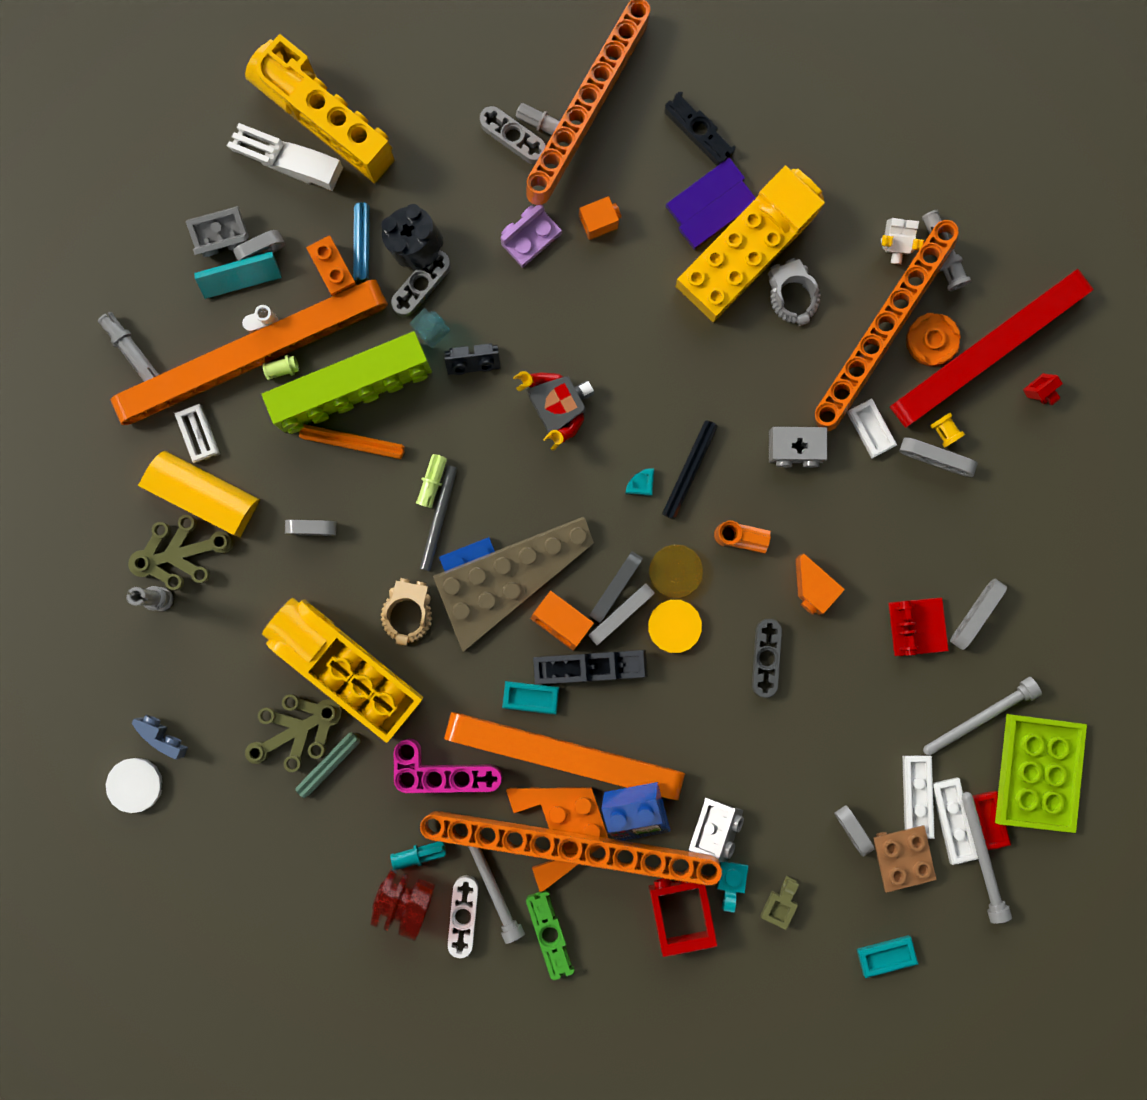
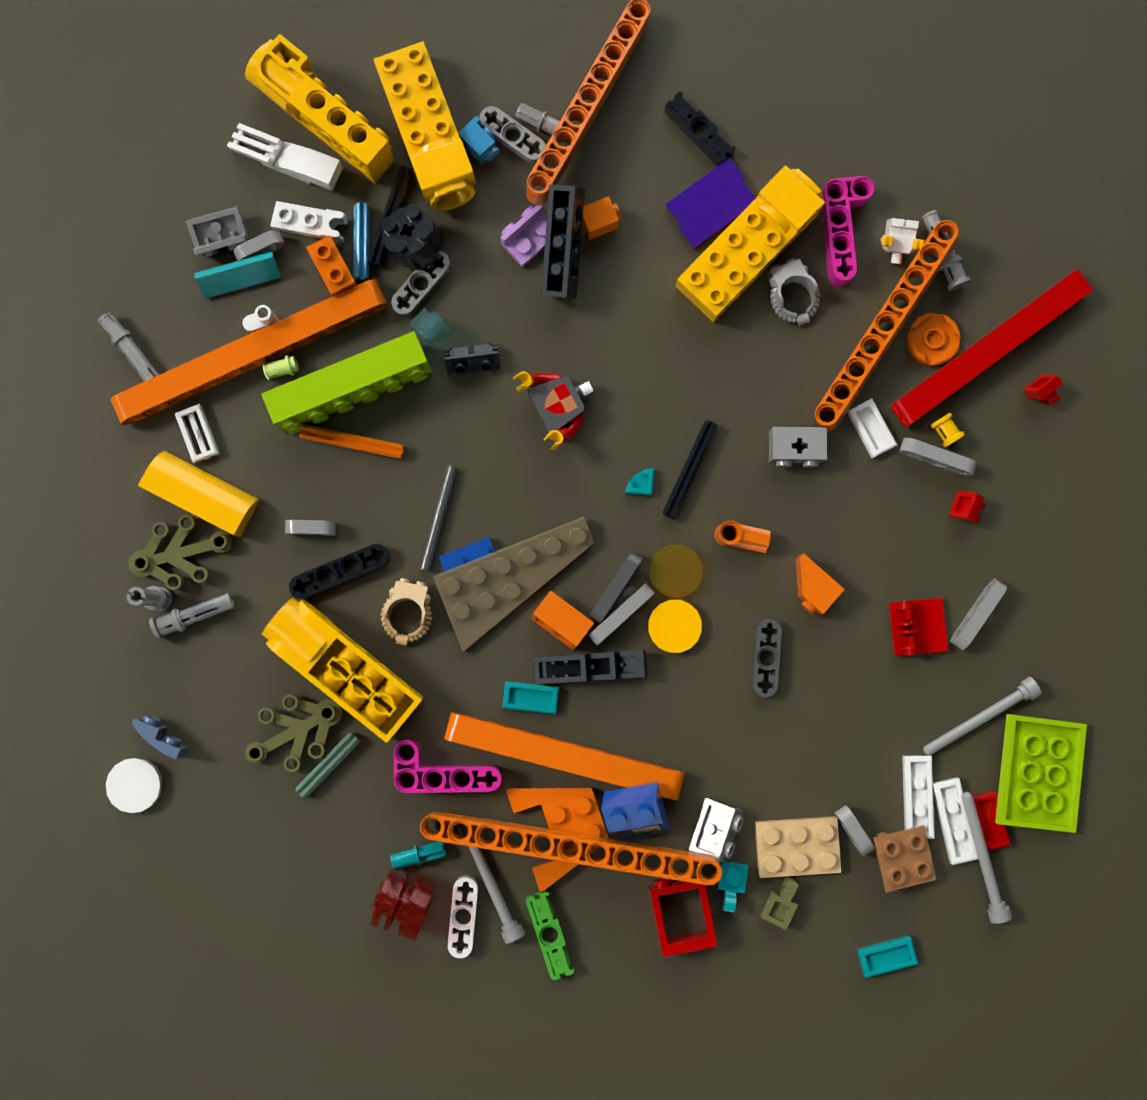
(178, 619): none -> light grey pin
(308, 221): none -> white plate
(339, 571): none -> black beam
(394, 203): none -> black axle
(426, 127): none -> yellow brick
(431, 481): yellowish green axle -> none
(479, 141): none -> dark azure brick
(563, 241): none -> black brick
(797, 847): none -> tan plate
(842, 233): none -> dark pink beam
(967, 506): none -> red tile

